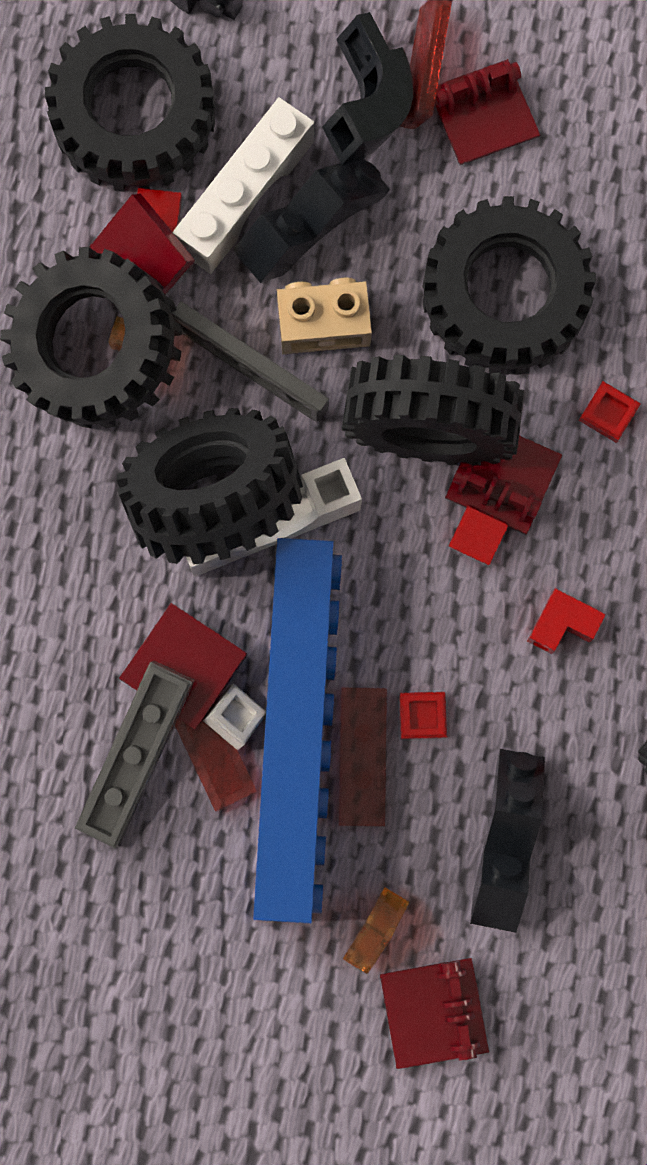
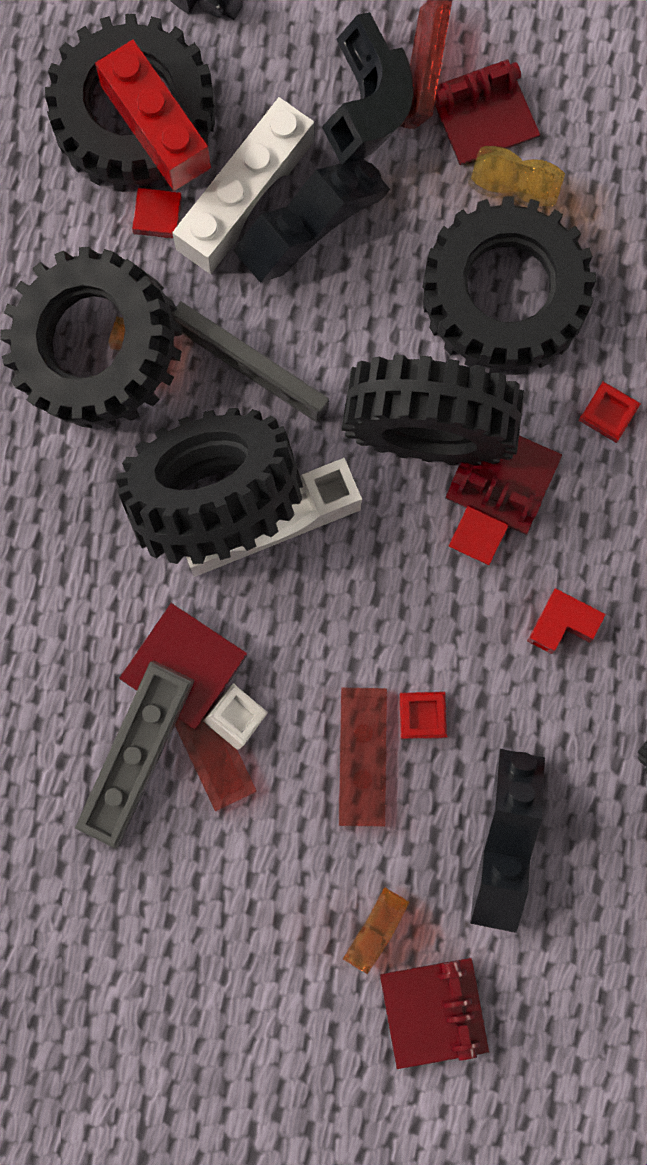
(146, 241): dark red tile -> none
(153, 115): none -> red brick
(294, 731): blue brick -> none
(324, 316): tan brick -> none
(503, 173): none -> clear yellow brick

